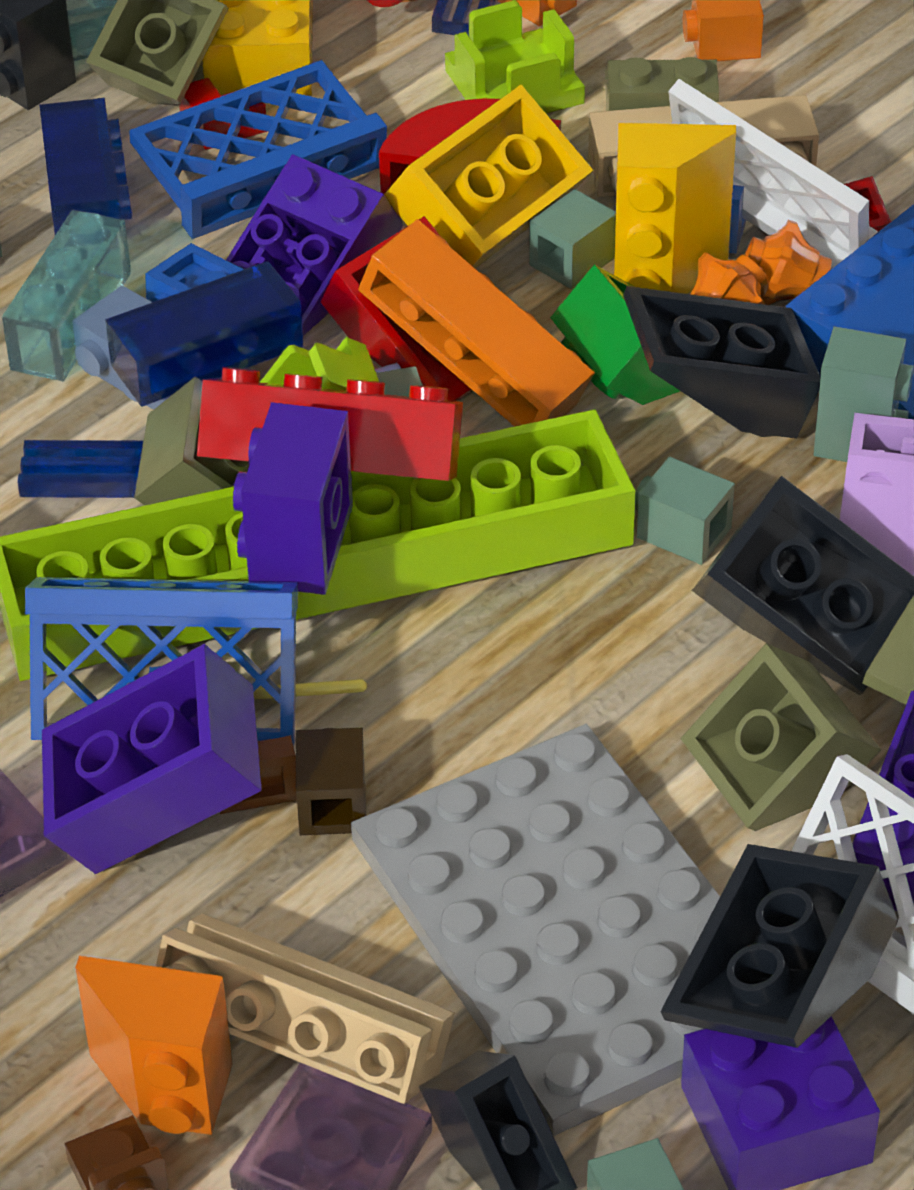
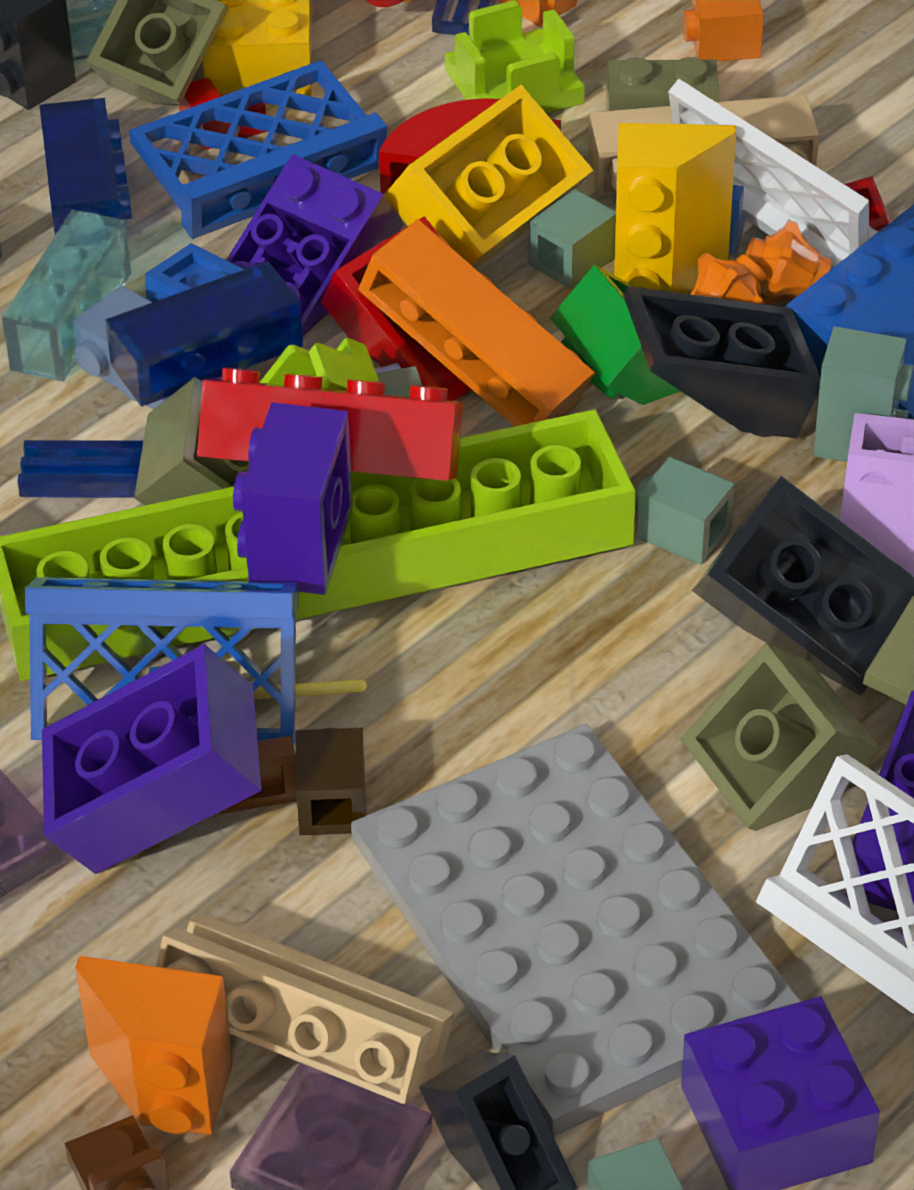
(784, 946): black slope -> none

